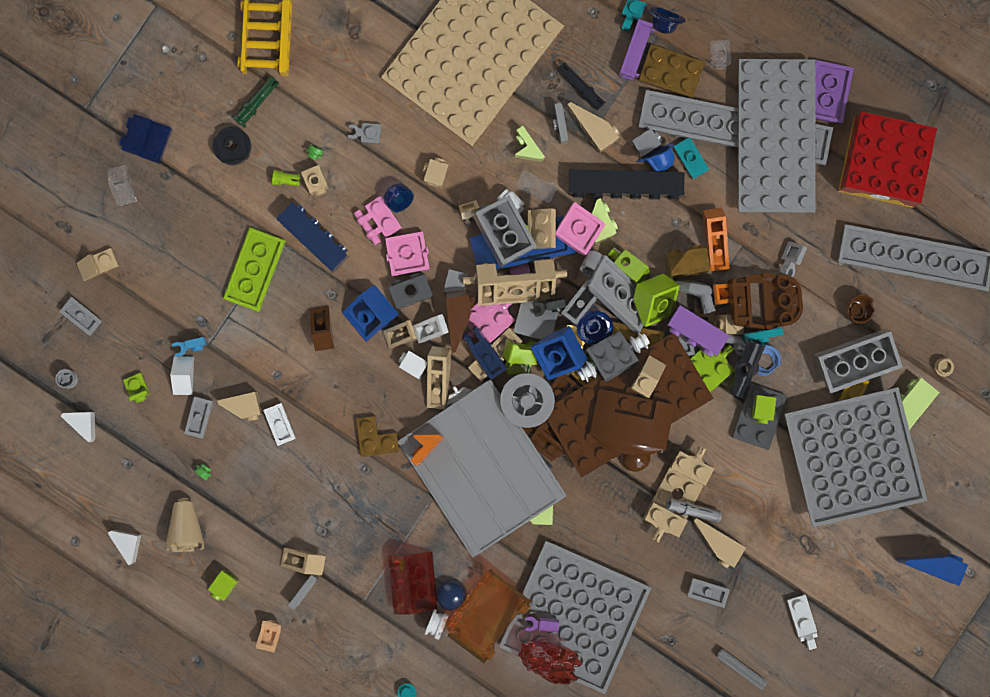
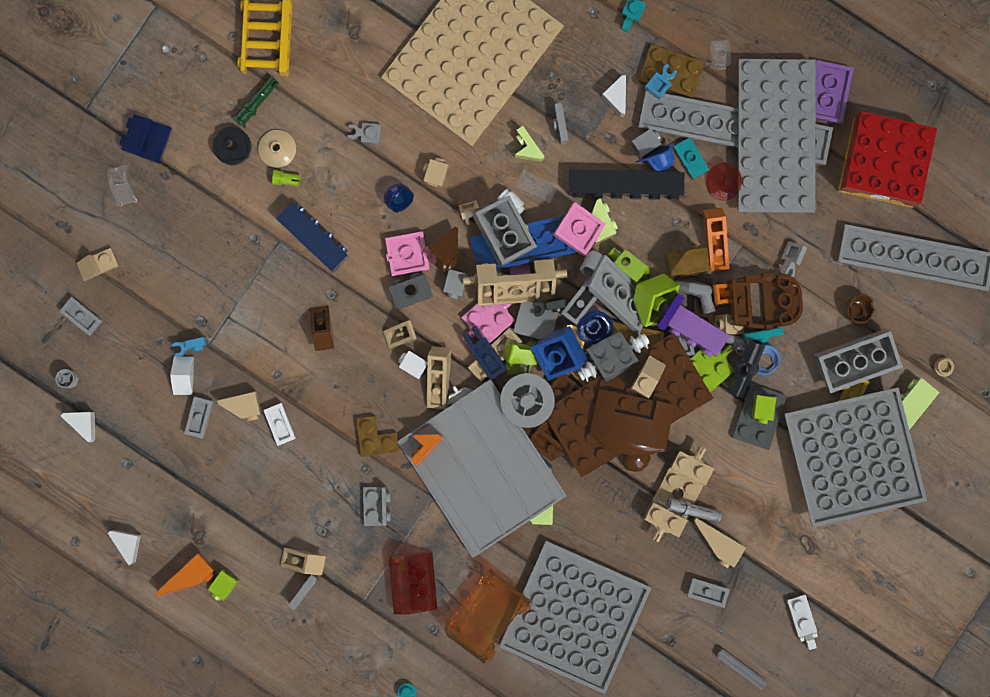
(136, 388): lime bracket -> none
(184, 528): tan cone -> none
(193, 573): none -> orange slope
(203, 471): bright green plate -> none
(254, 269): lime tile -> none
(269, 636): light nougat bracket -> none
(281, 157): none -> tan dish
(314, 152): bright green plate -> none
(315, 181): tan brick -> none
(370, 313): blue slope -> none
(375, 506): none -> light grey bracket
(383, 218): bright pink plate -> none
(430, 329): white slope -> none
(436, 624): white wheel -> none
(444, 251): none -> reddish brown slope
(451, 594): dark blue hair -> none
(458, 314): reddish brown slope -> none
(543, 227): tan plate -> none
(543, 624): medium lavender bar -> none
(550, 661): clear red head -> none
(586, 91): black pin -> none
(596, 129): tan slope -> none
(616, 96): none -> white slope
(636, 50): medium lavender container -> none
(659, 83): none -> dark azure plate
(665, 20): clear blue hat -> none
(669, 311): none -> dark purple plate
(716, 181): none -> clear red dish
(948, 567): blue slope -> none

